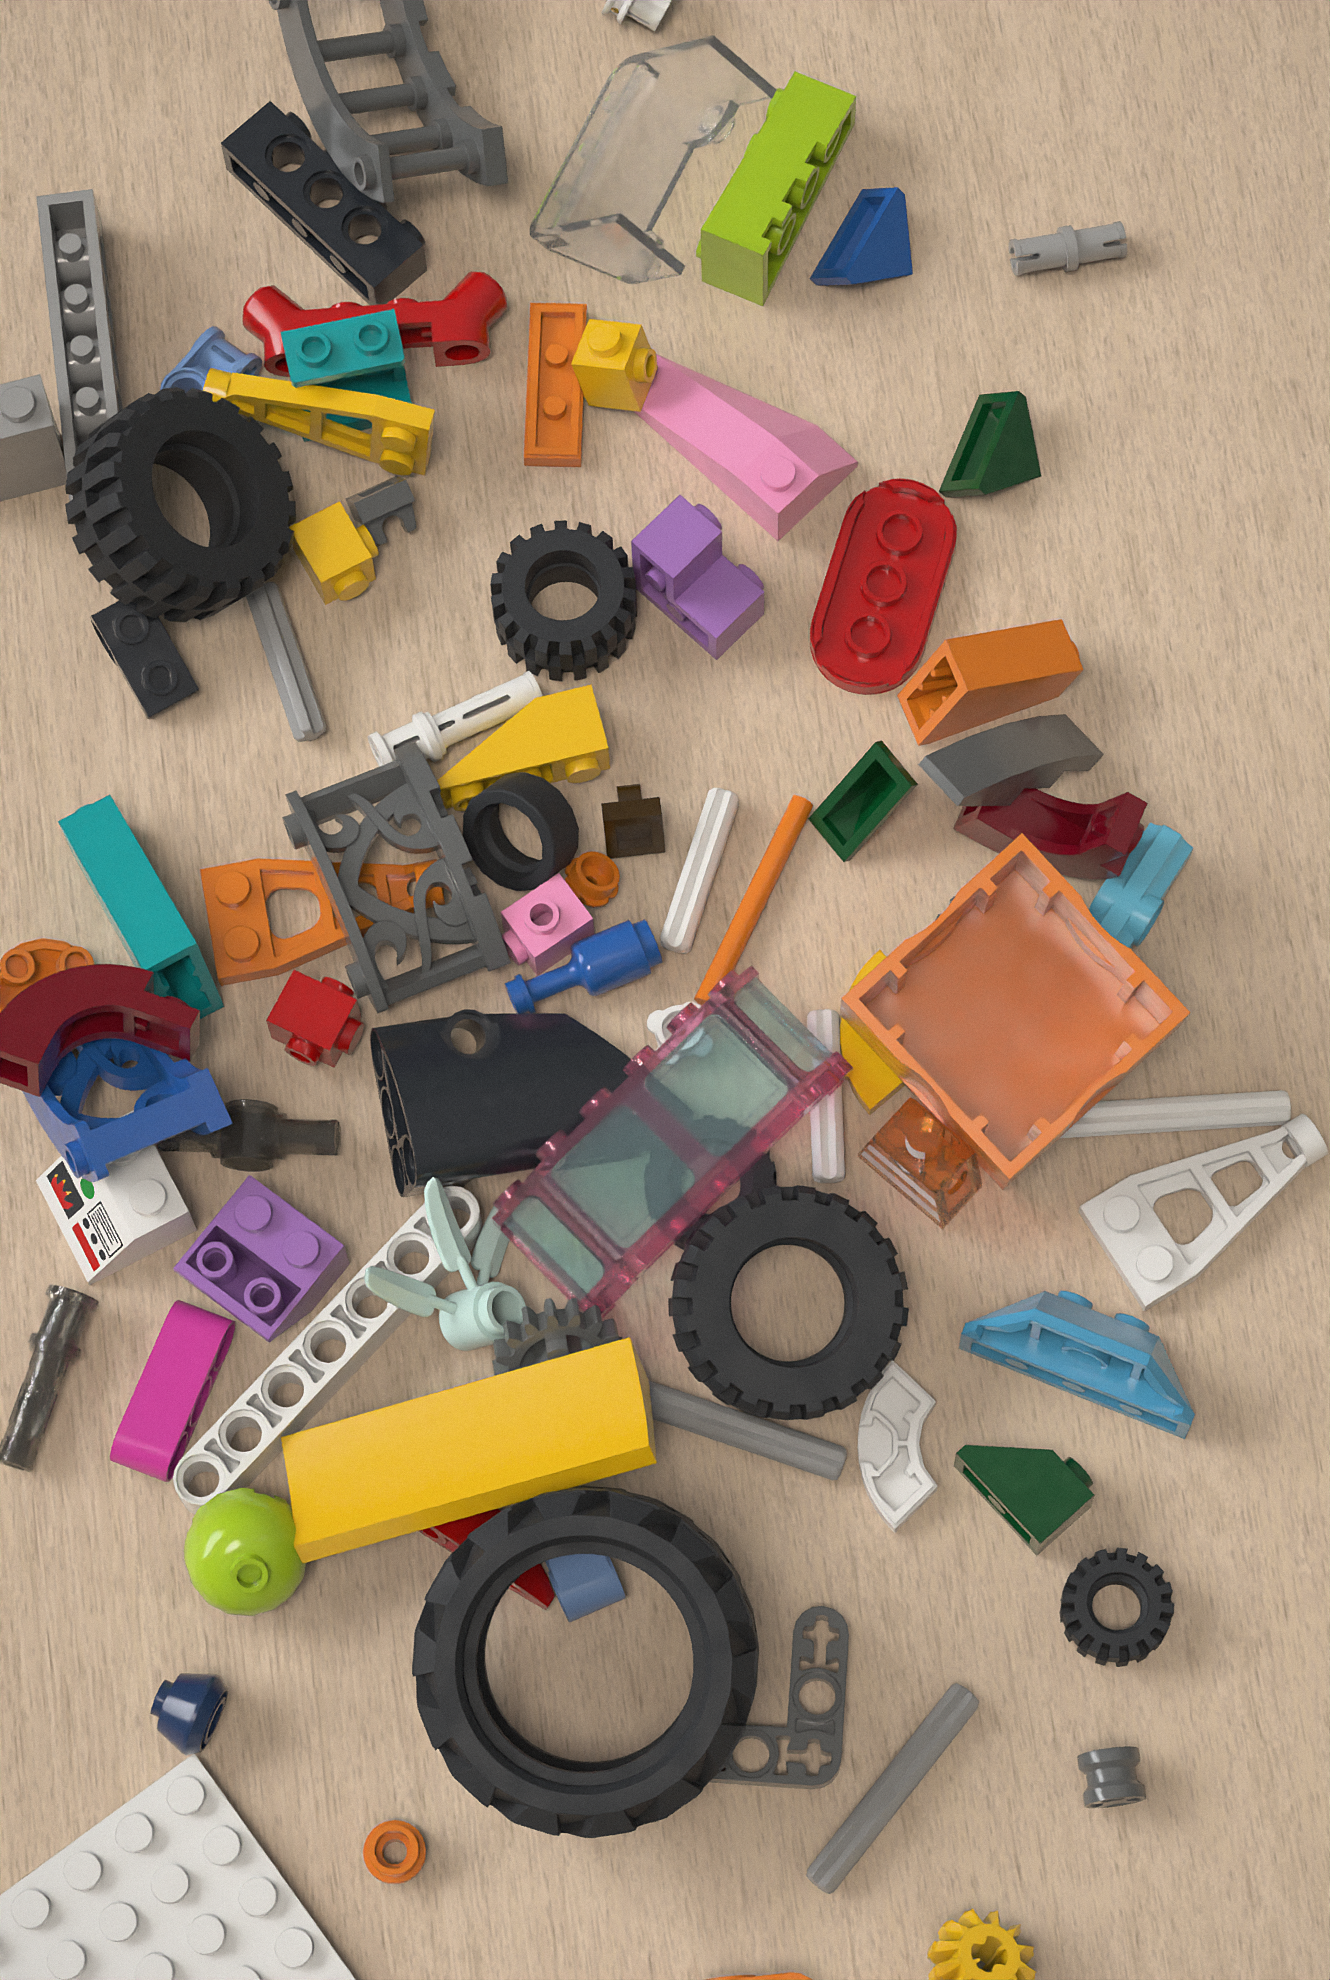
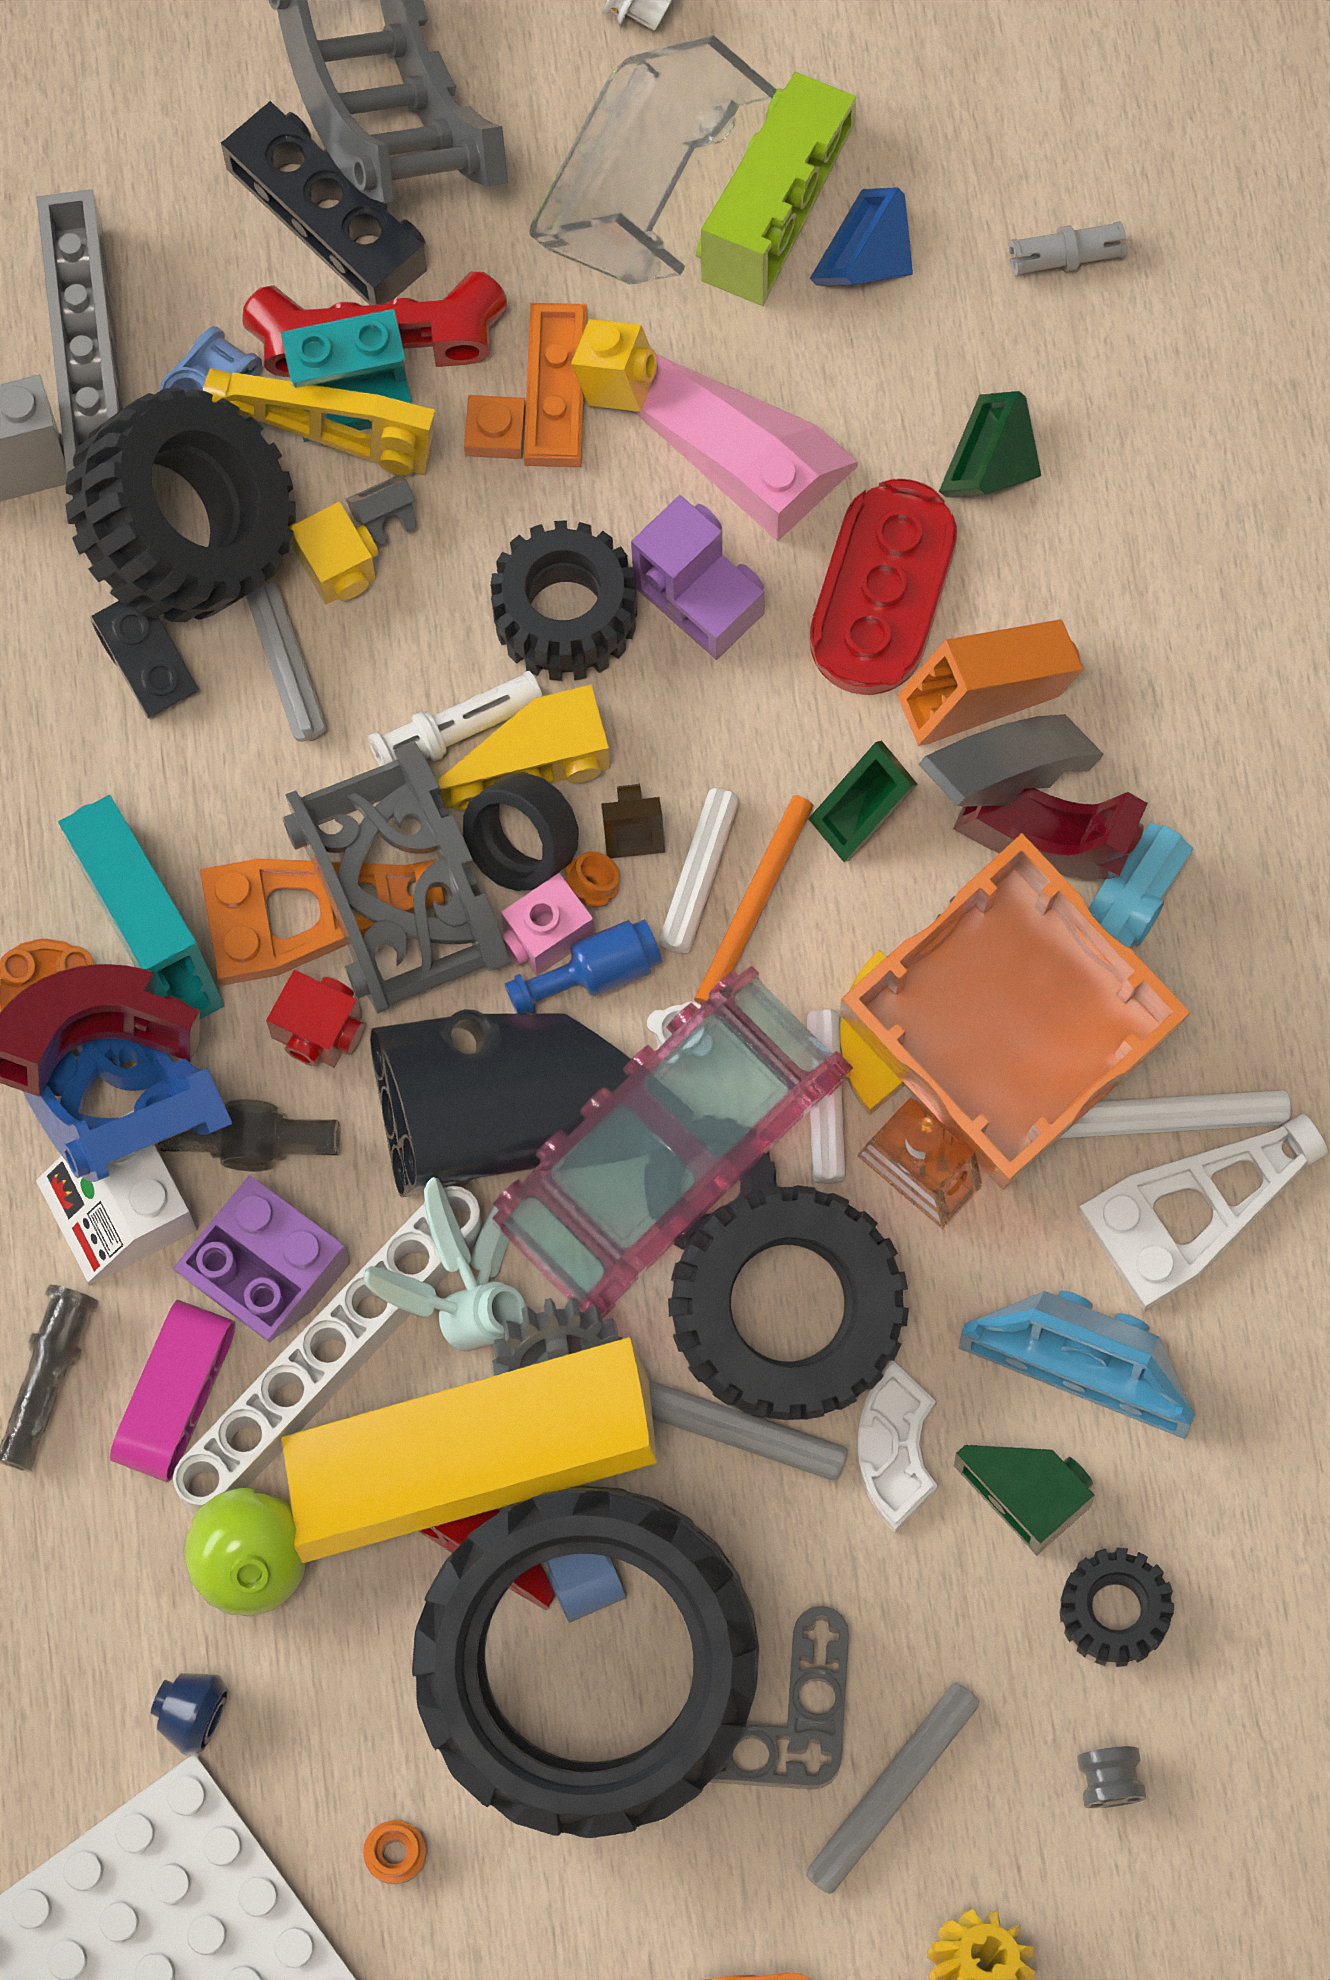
(494, 426): none -> orange plate

